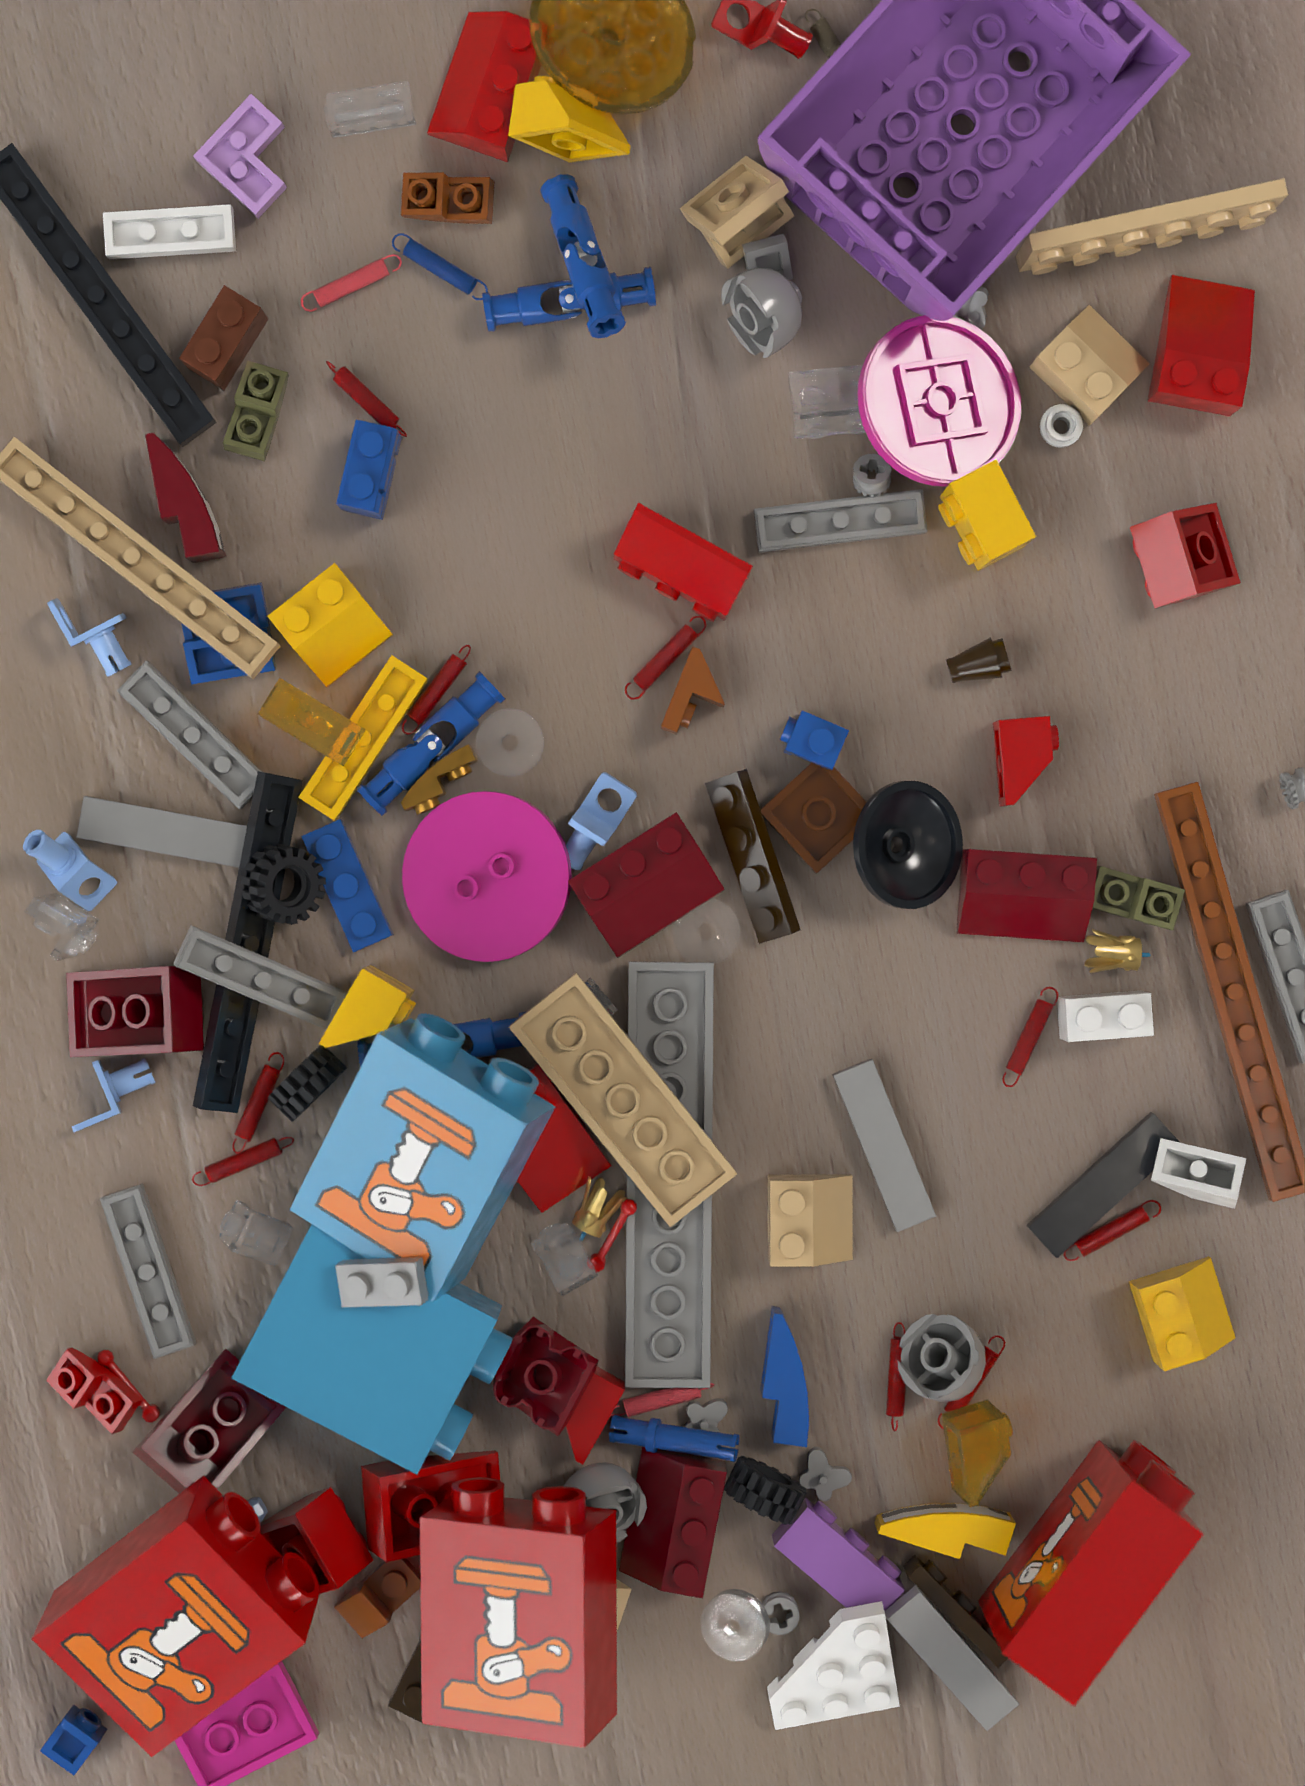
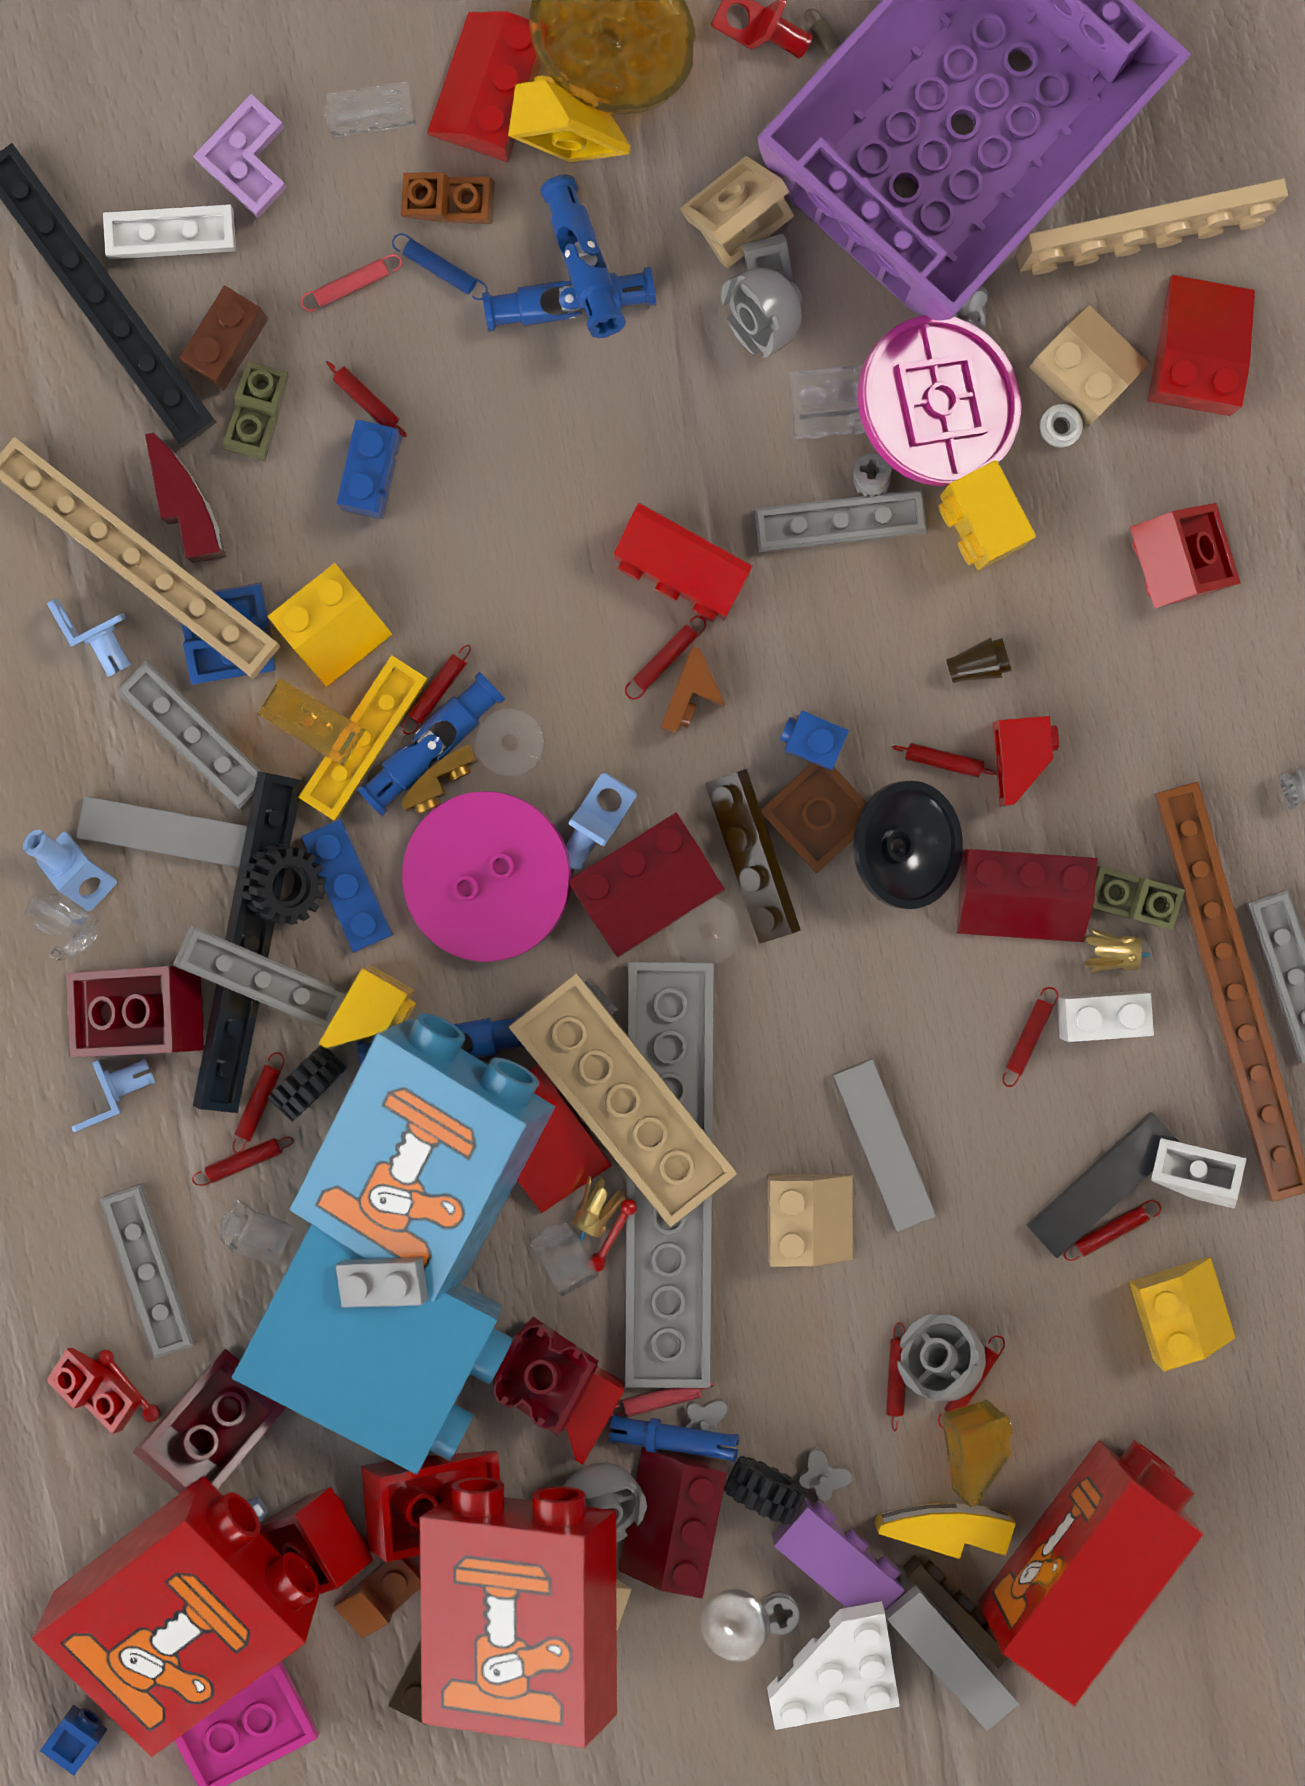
(785, 1382): blue slope -> none
(944, 760): none -> red piece

